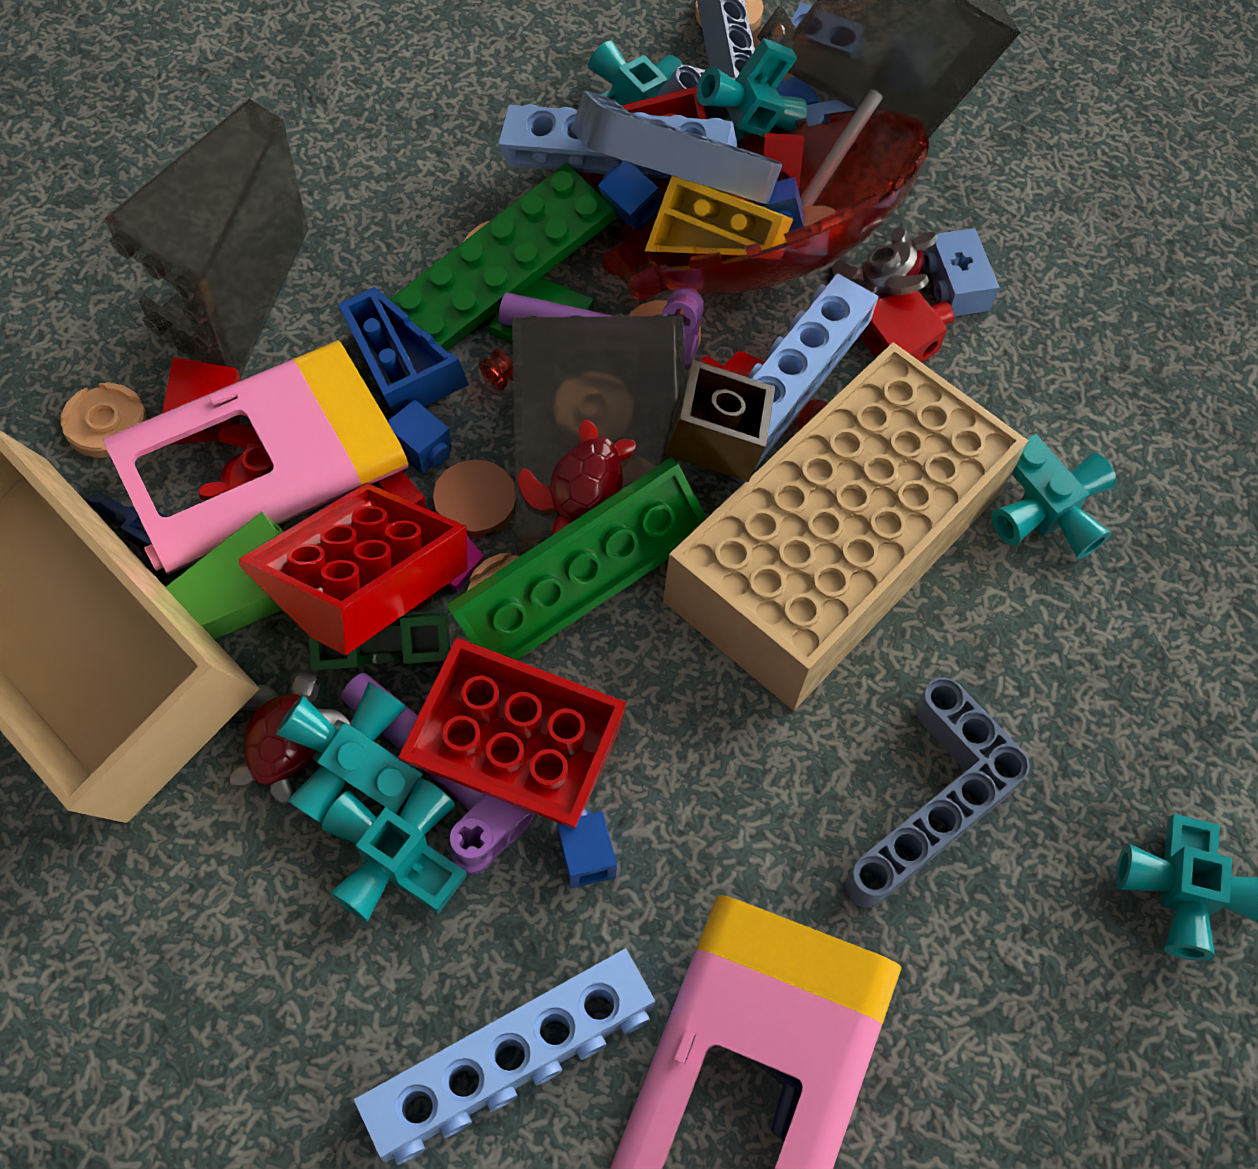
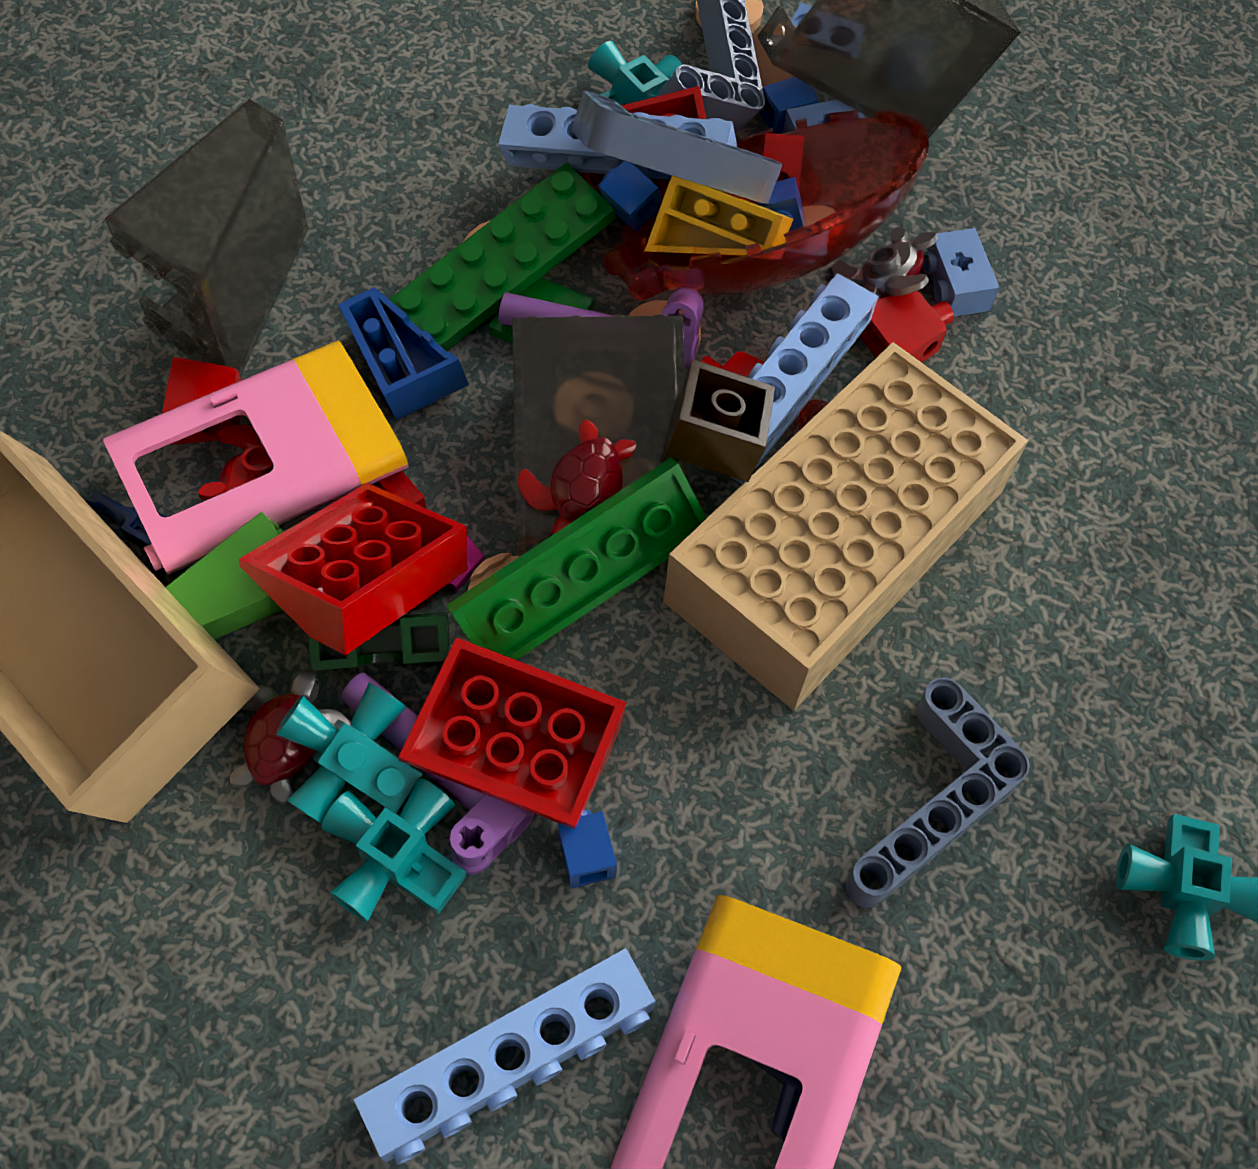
(108, 408): light nougat tile -> none
(422, 436): blue brick -> none
(476, 496): nougat tile -> none
(497, 369): clear red bush -> none
(752, 96): teal brick -> none
(840, 148): light grey bar -> none
(1055, 499): teal brick -> none

